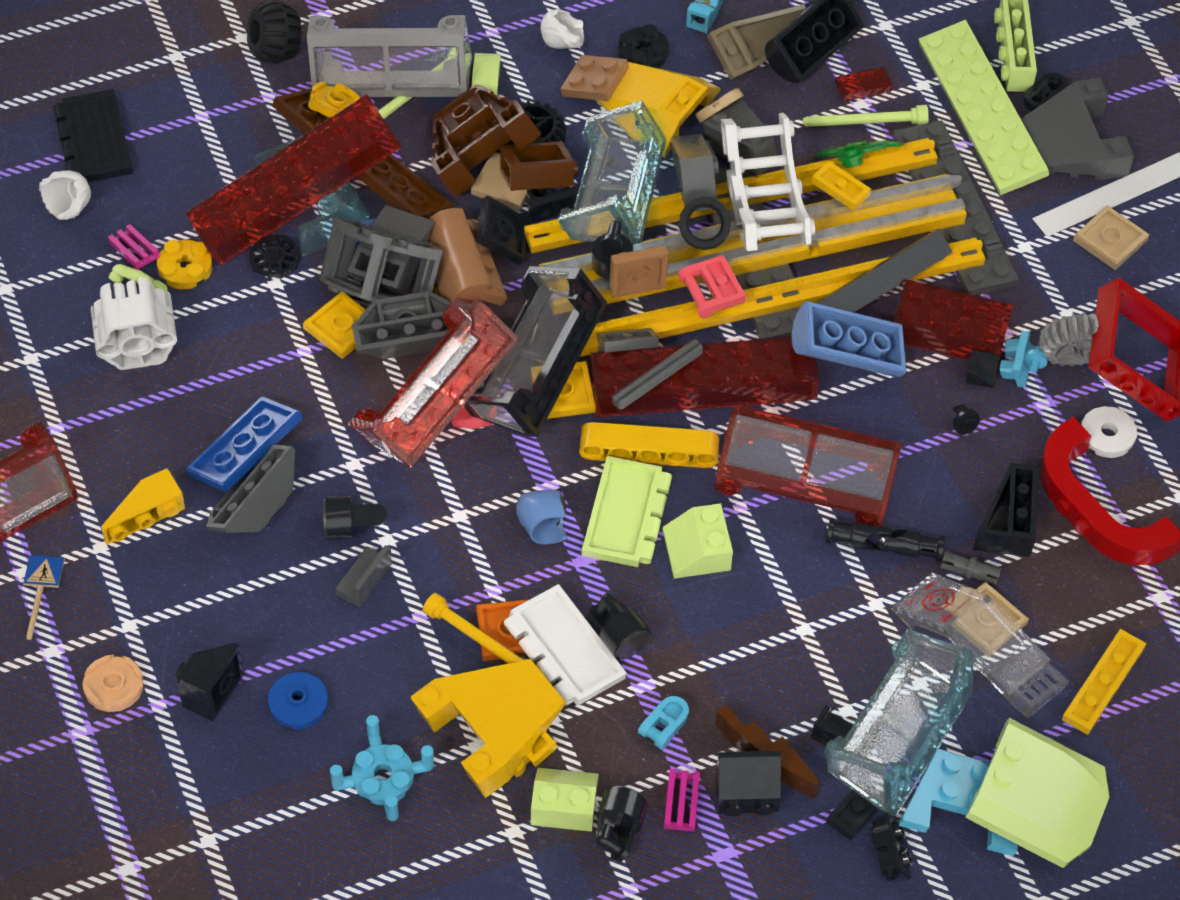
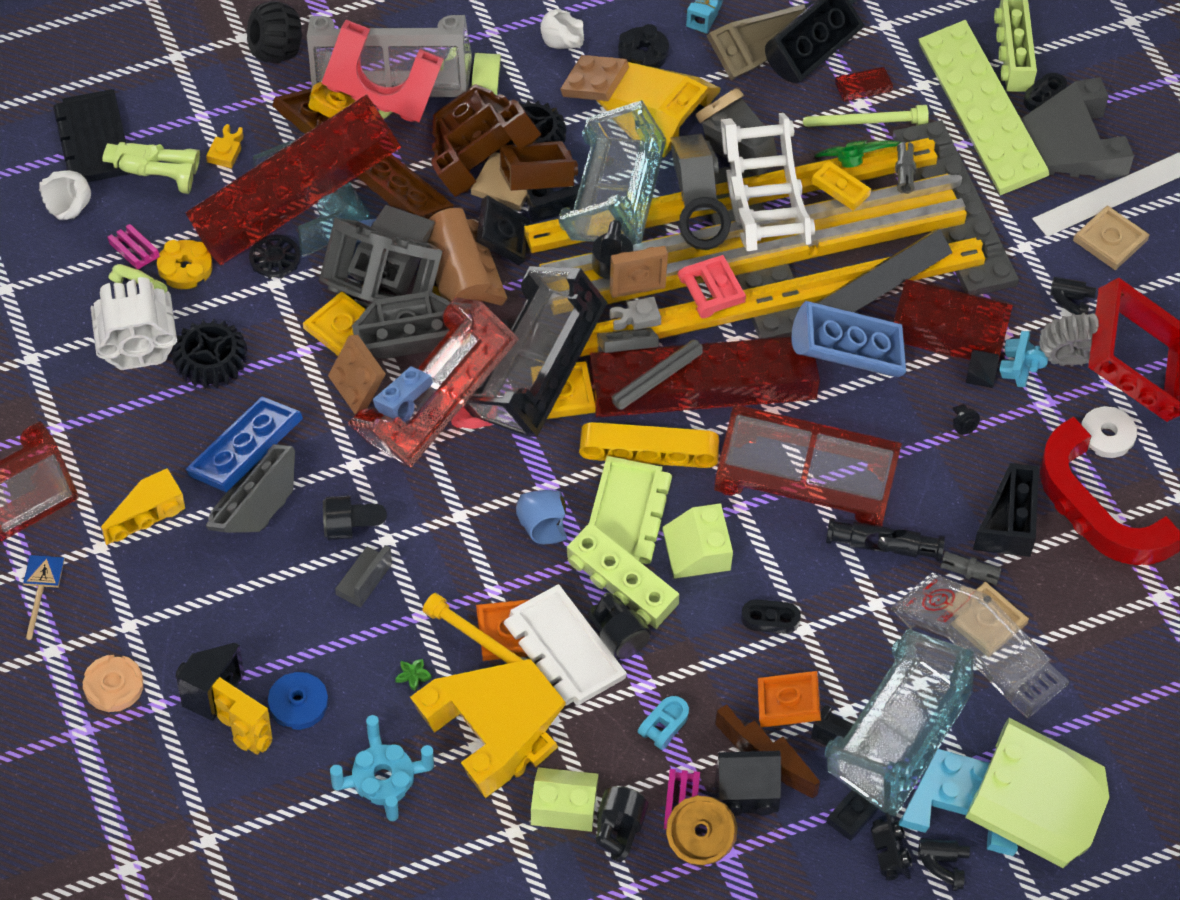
(145, 159): none -> yellowish green piece
(203, 353): none -> black gear
(226, 149): none -> yellow plate
(245, 715): none -> yellow plate
(346, 76): none -> coral arch
(356, 374): none -> medium nougat plate
(399, 396): none -> medium blue plate
(413, 673): none -> bright green plant
(622, 575): none -> yellowish green brick
(639, 313): none -> light grey plate
(720, 830): none -> pearl gold wheel
(770, 616): none -> black plate
(789, 699): none -> orange tile
(905, 167): none -> dark grey pin
(947, 851): none -> black plant
(1065, 288): none -> black plant
(1103, 682): yellow plate -> none

